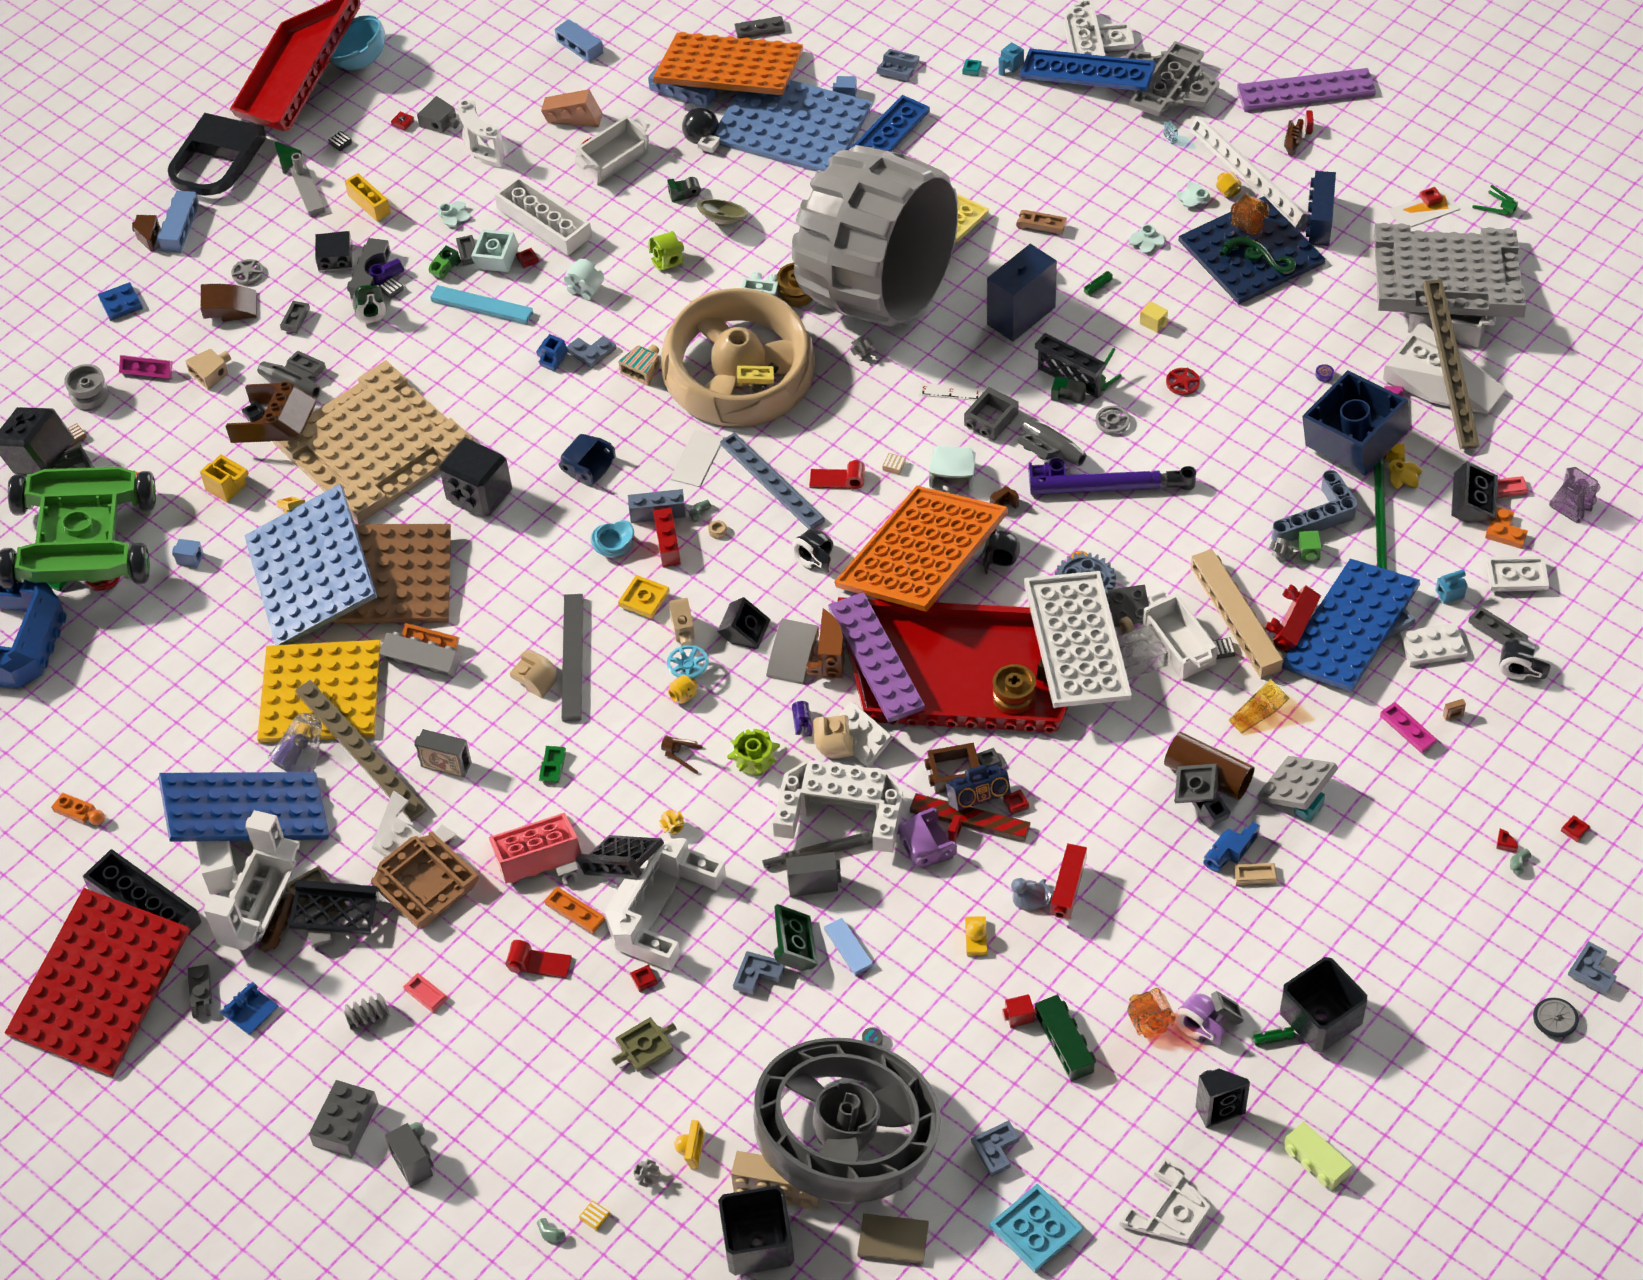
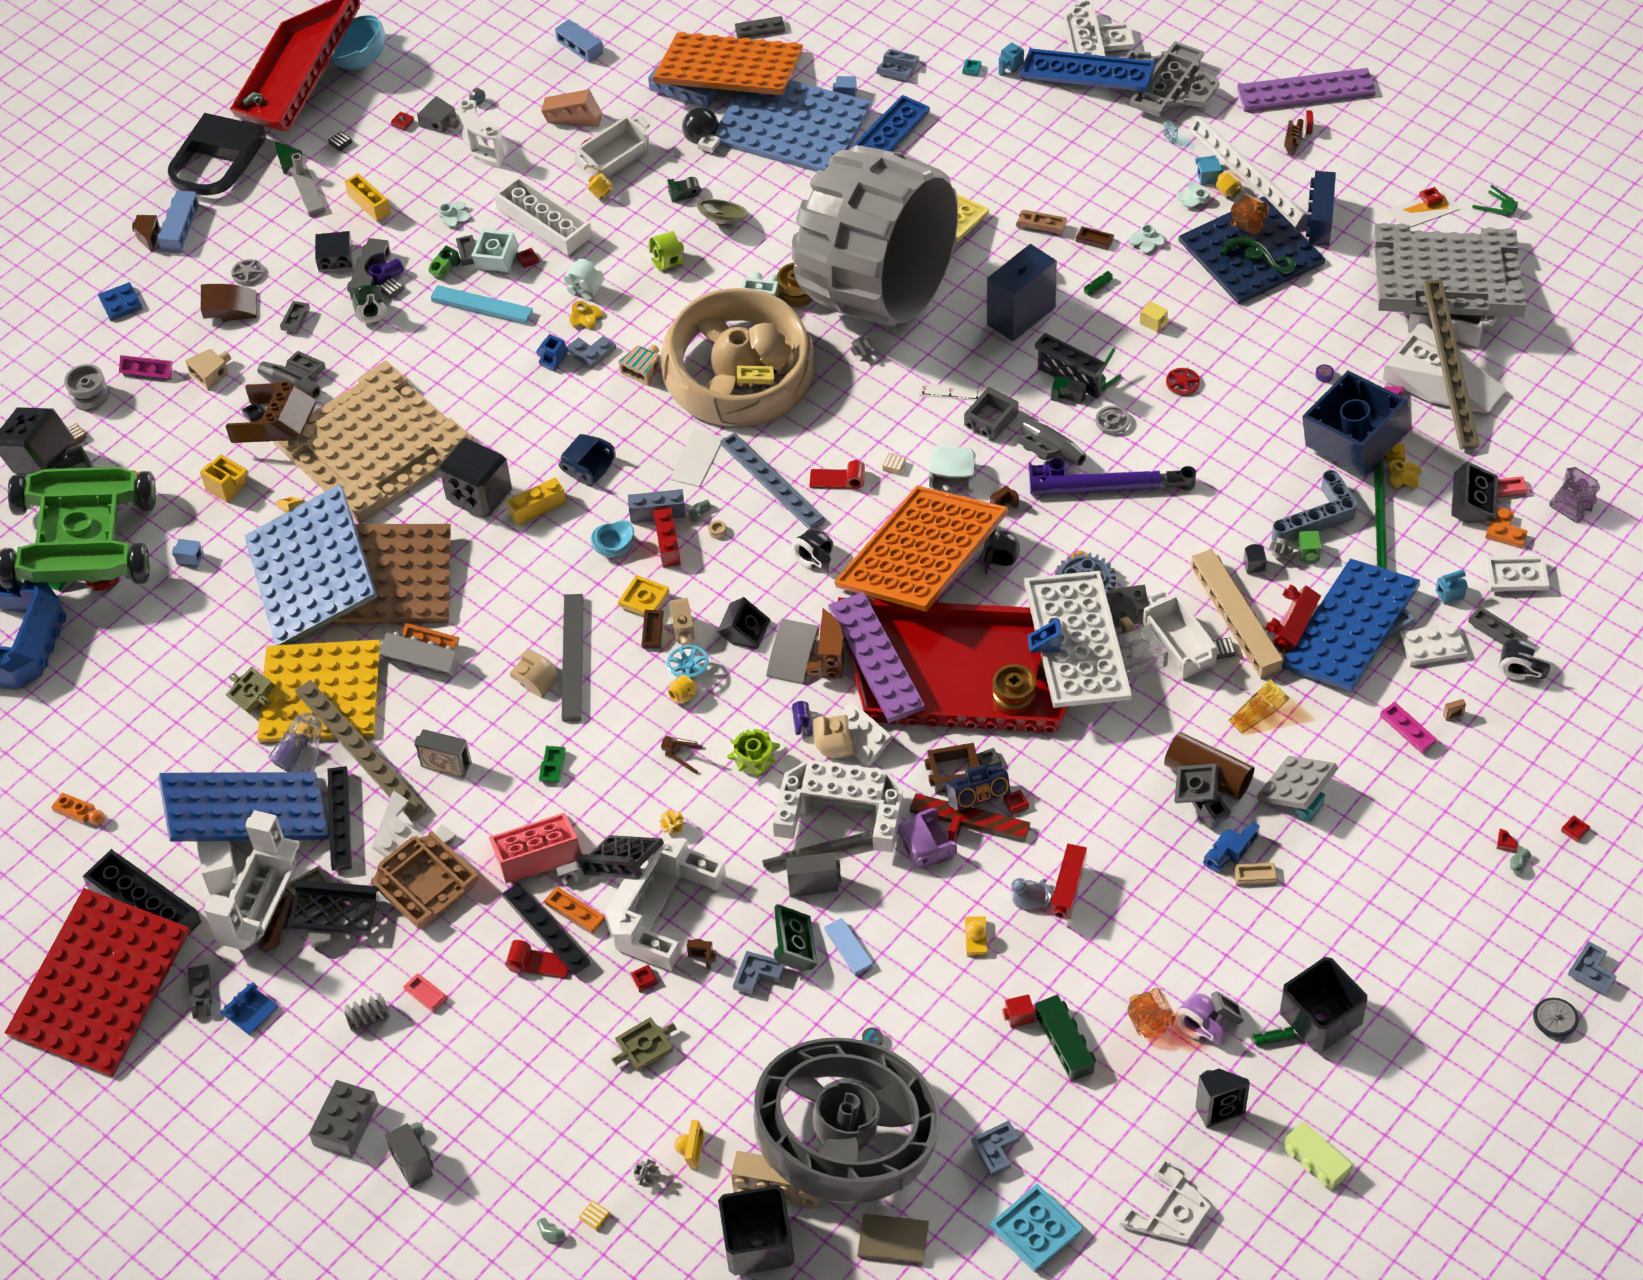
(250, 690): none -> olive plate
(253, 98): none -> sand green arm
(339, 818): none -> black plate
(477, 95): none -> dark grey tile
(536, 501): none -> yellow brick
(546, 929): none -> black plate
(585, 316): none -> yellow plate
(599, 185): none -> yellow head
(652, 629): none -> reddish brown tile
(702, 949): none -> reddish brown bracket
(770, 345): none -> tan brick
(1046, 638): none -> blue slope
(1094, 238): none -> reddish brown tile
(1208, 169): none -> dark azure brick
(1254, 558): none -> black piece

